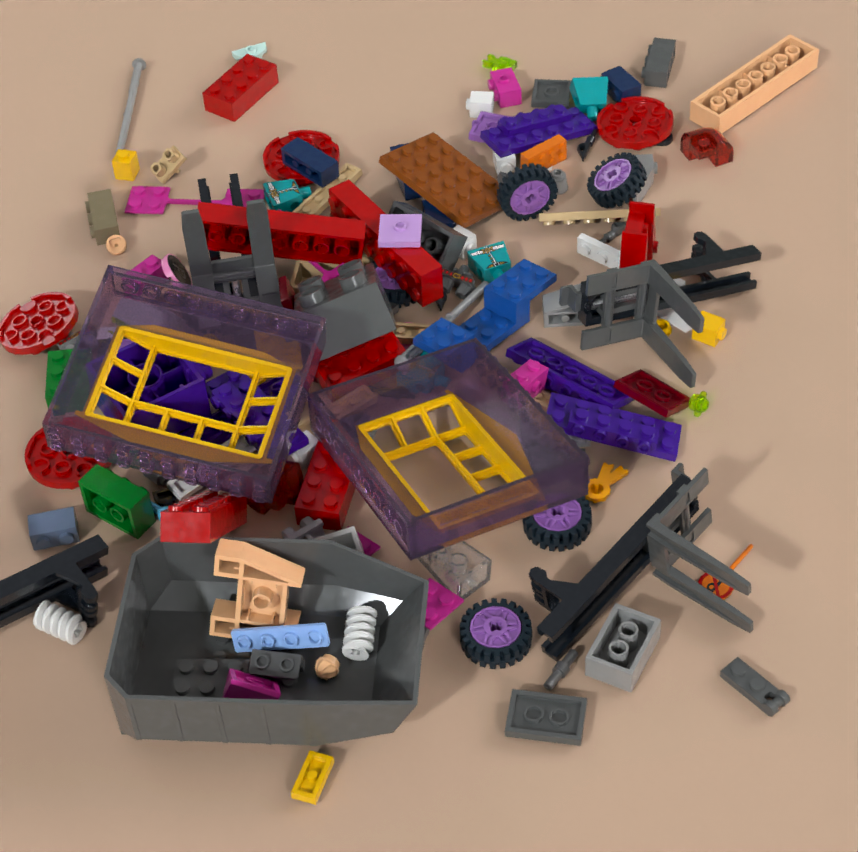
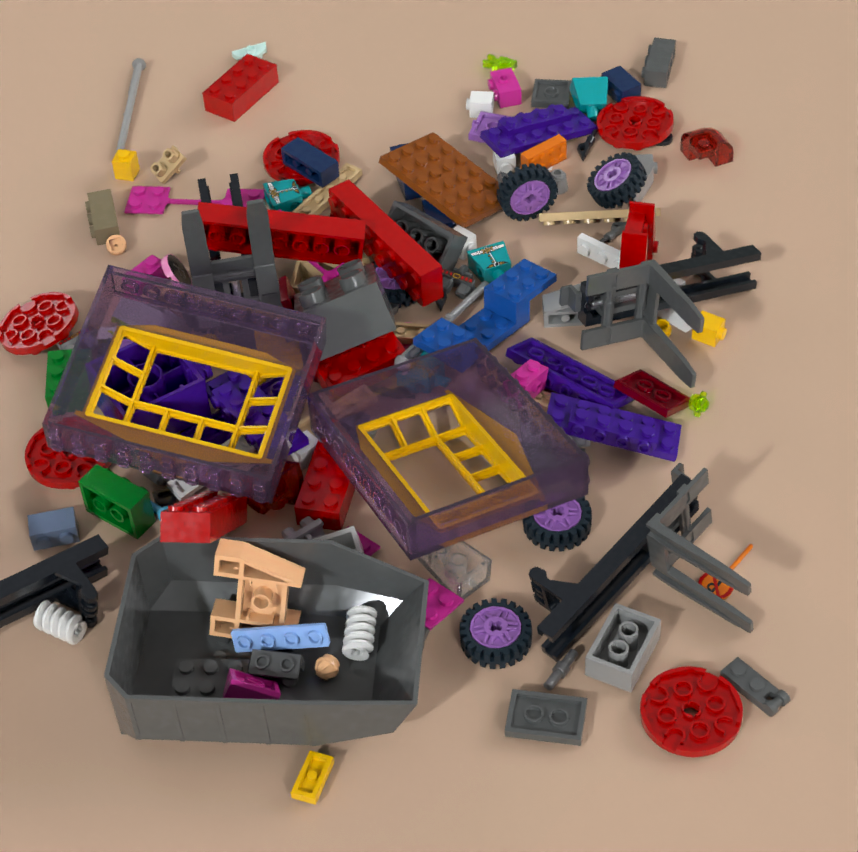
(400, 230): lavender plate -> none
(599, 487): light orange piece -> none
(681, 733): none -> red plate
(754, 84): light nougat brick -> none

